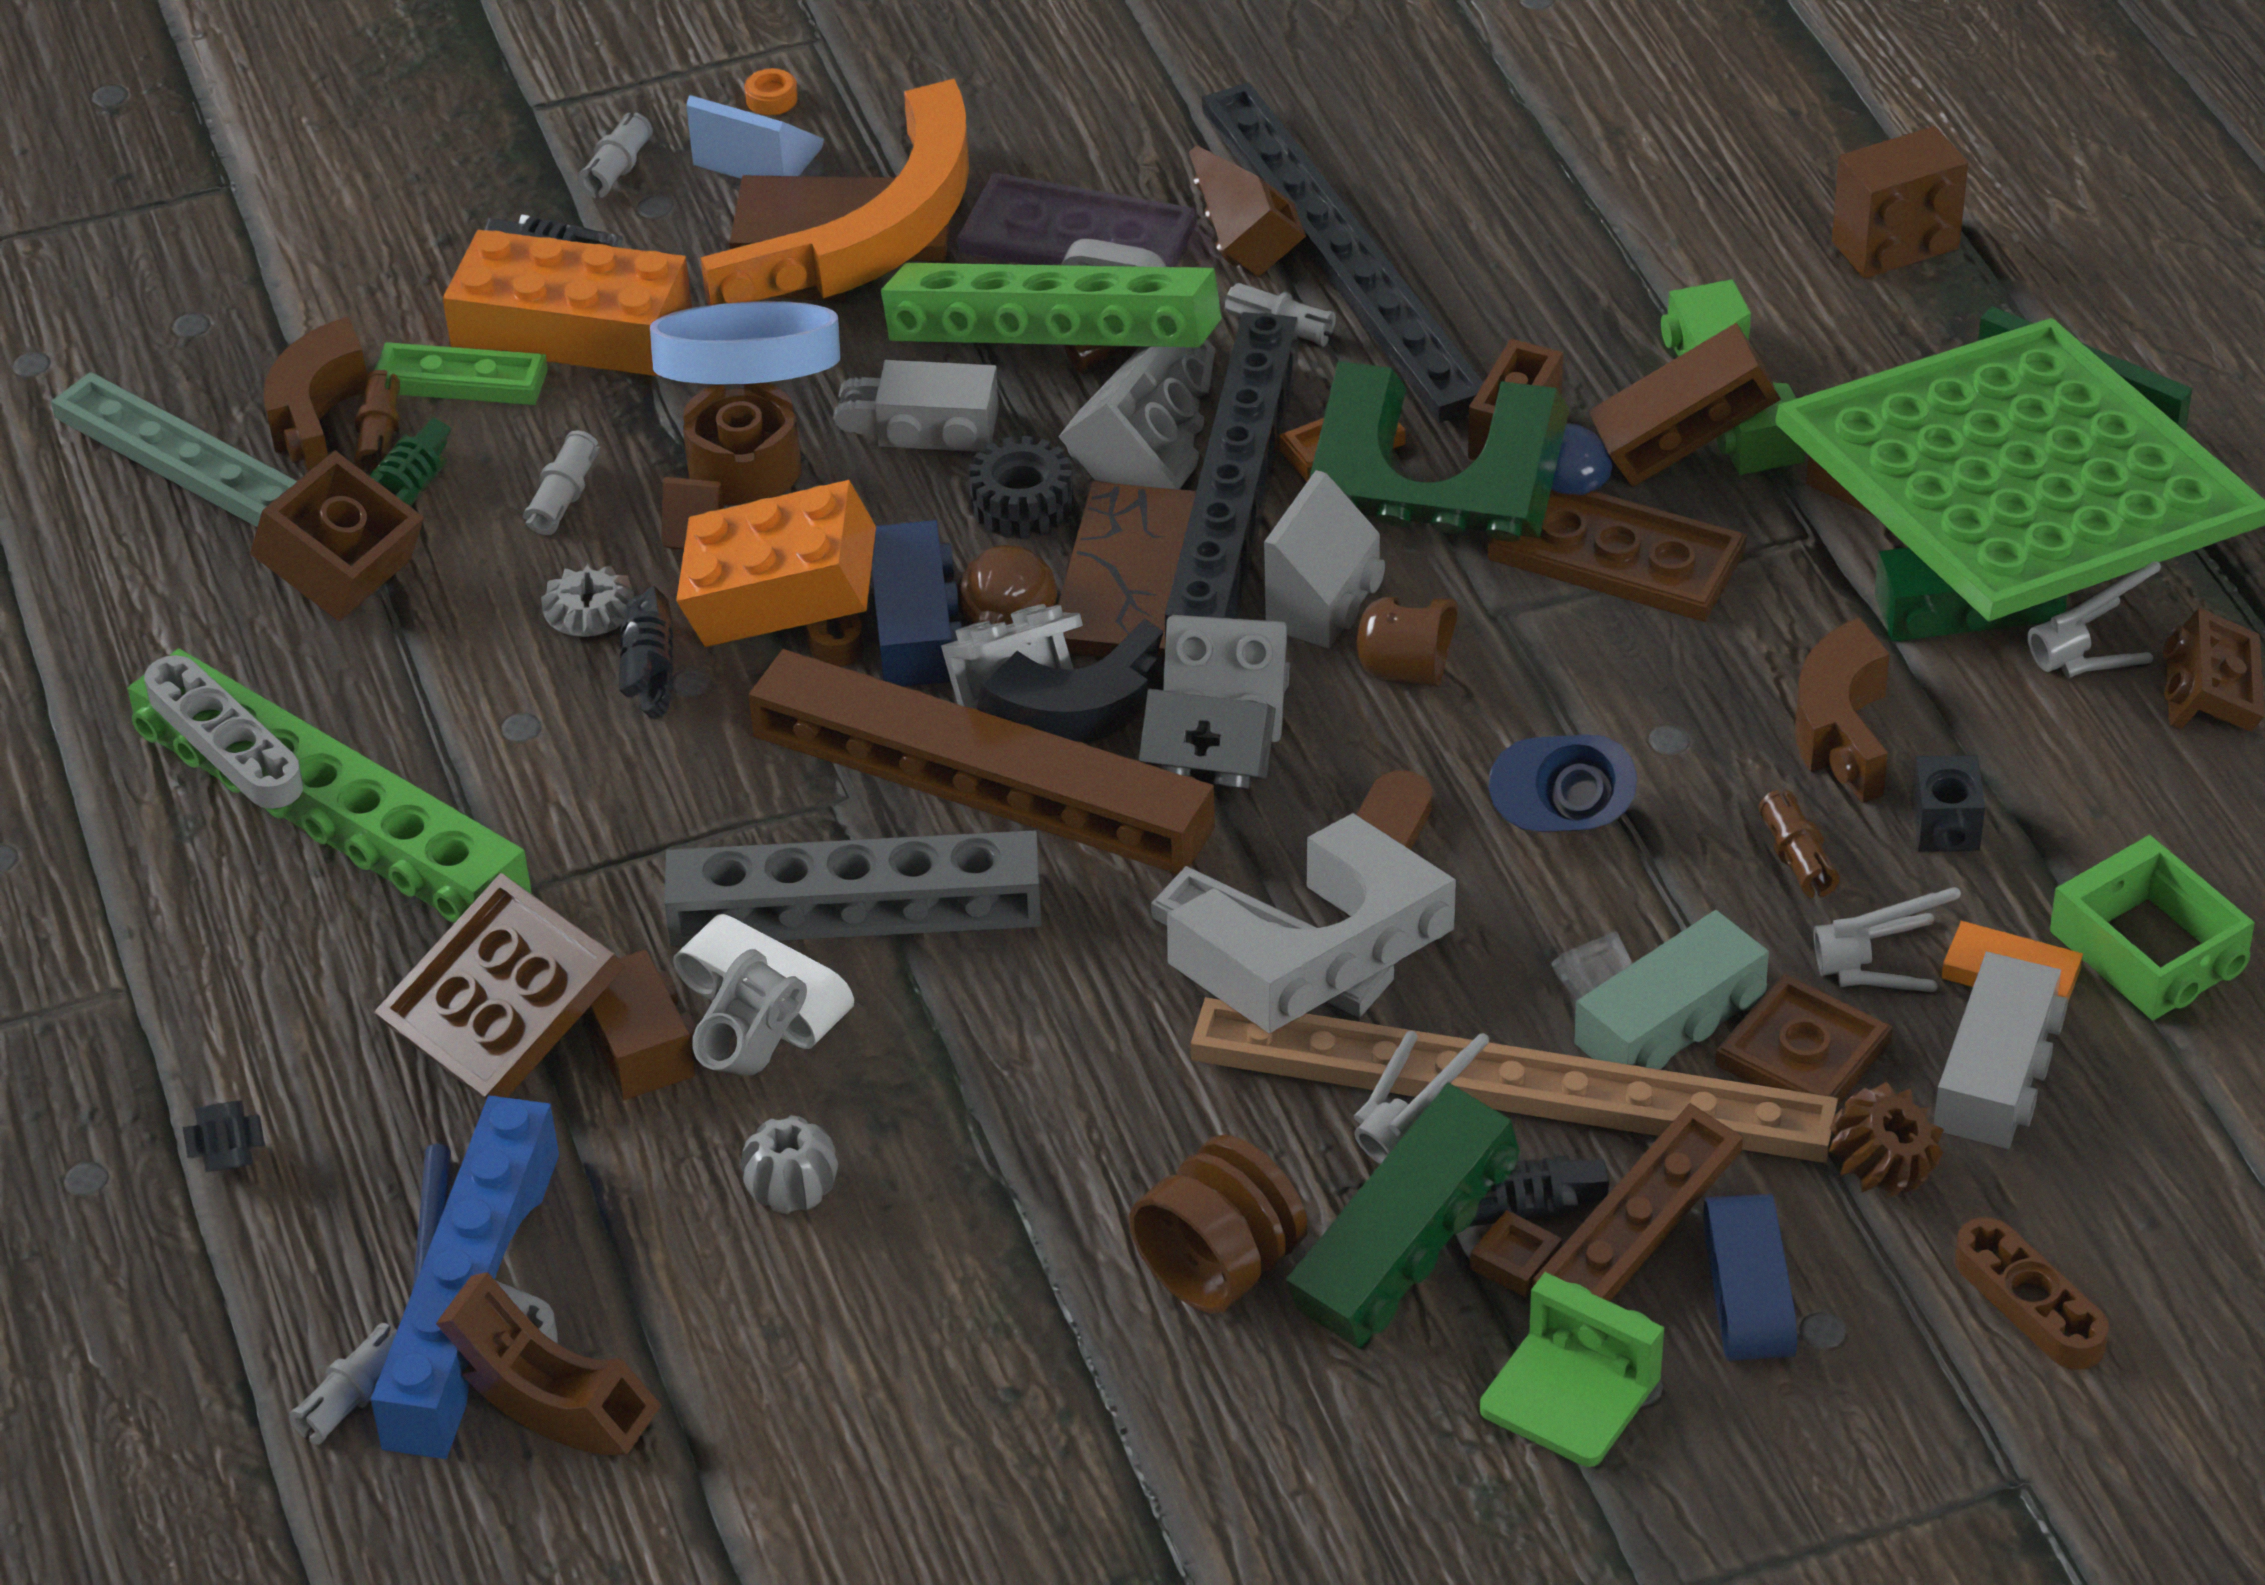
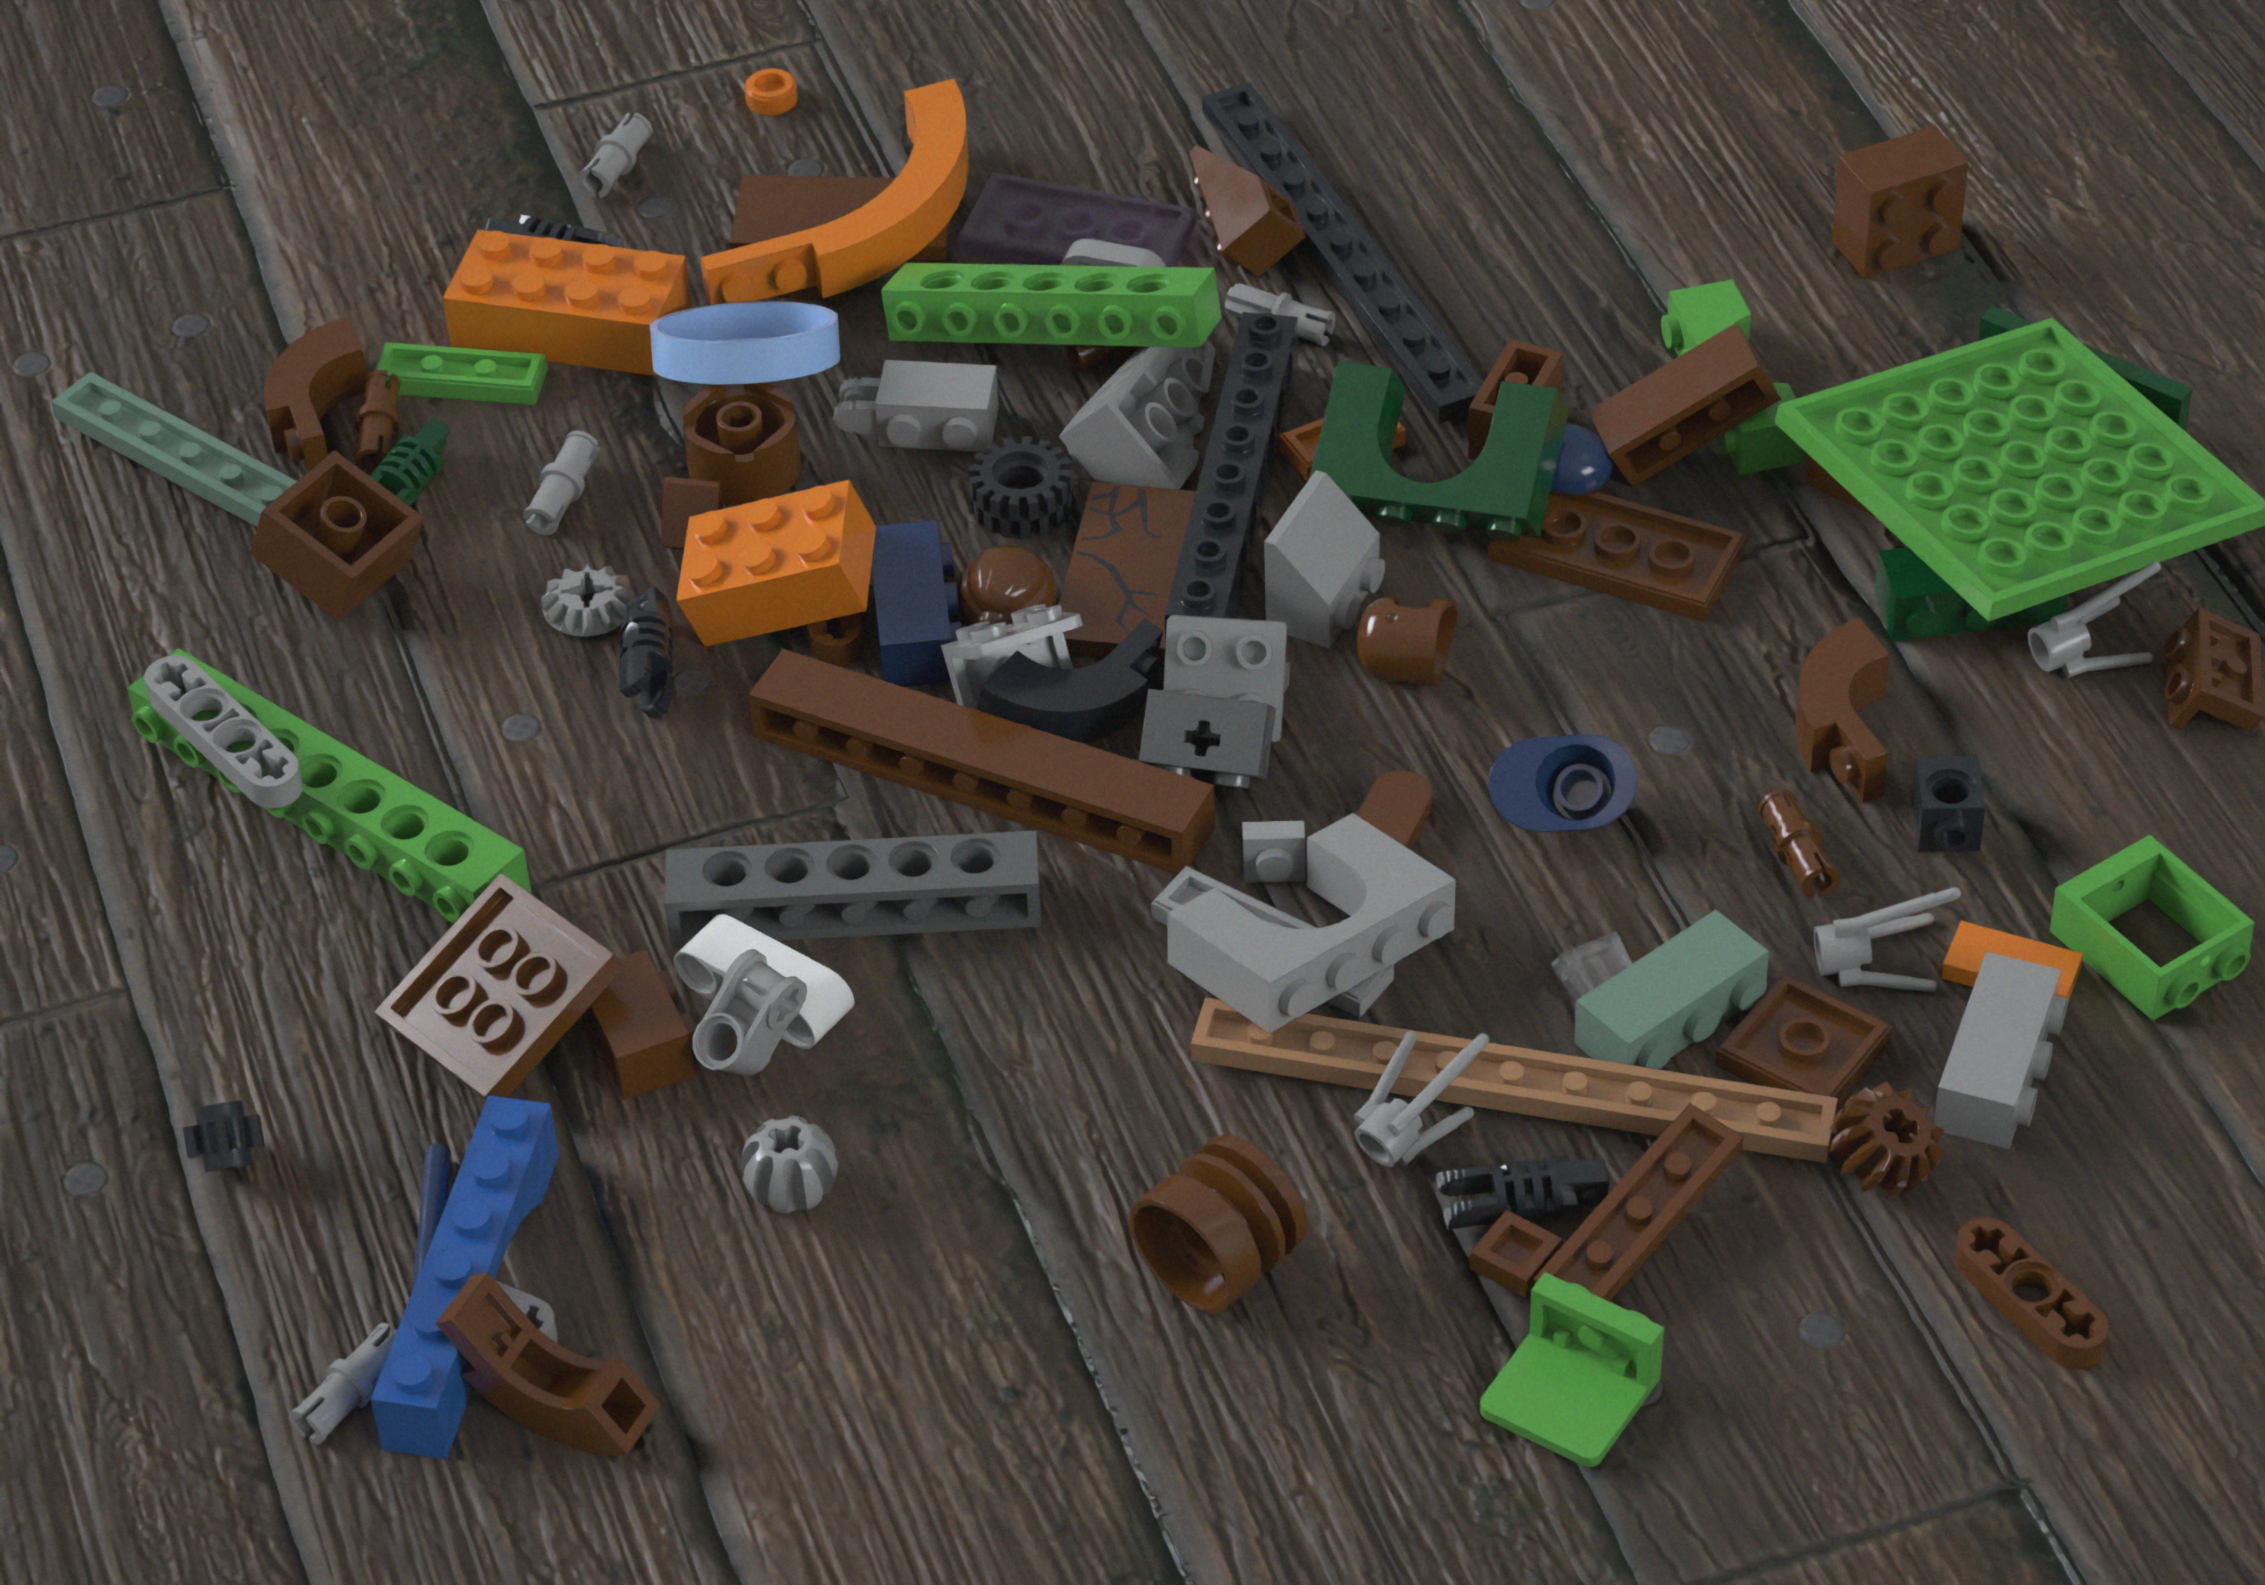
(746, 142): light blue slope -> none
(1274, 851): none -> light grey plate
(1404, 1216): dark green brick -> none
(1749, 1277): dark blue beam -> none

